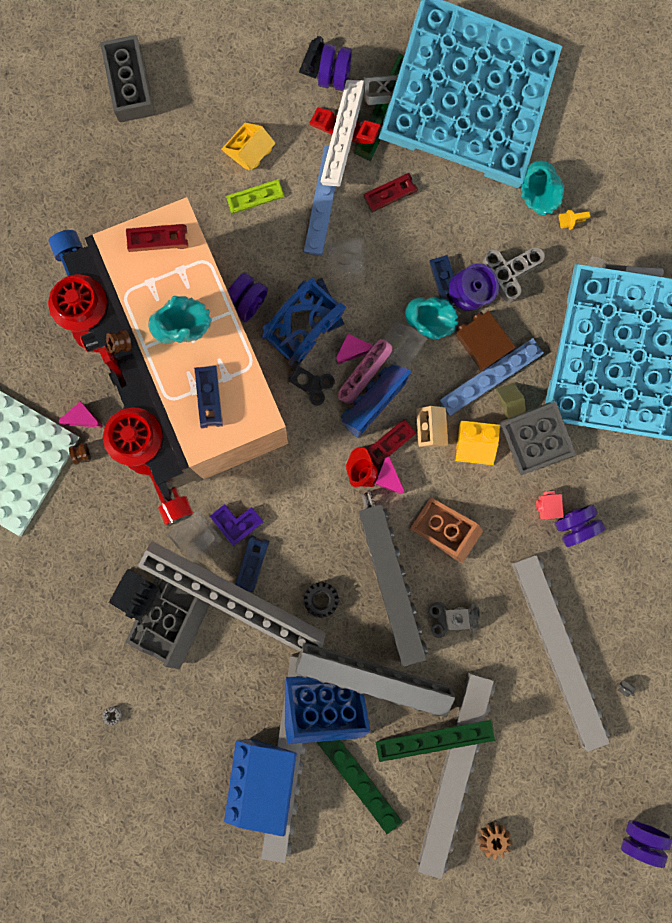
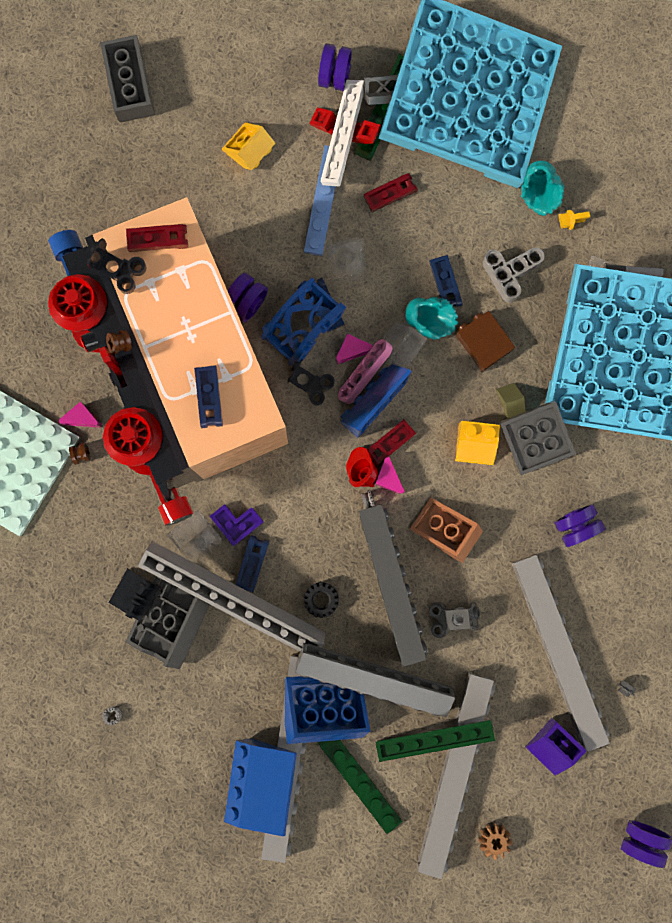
(100, 257): none -> black piece
(180, 321): teal hair -> none
(255, 196): lime tile -> none
(312, 59): black hinge -> none
(432, 427): tan brick -> none
(474, 287): dark purple wheel -> none
(491, 377): medium blue plate -> none
(550, 505): coral brick -> none
(555, 747): none -> dark purple slope

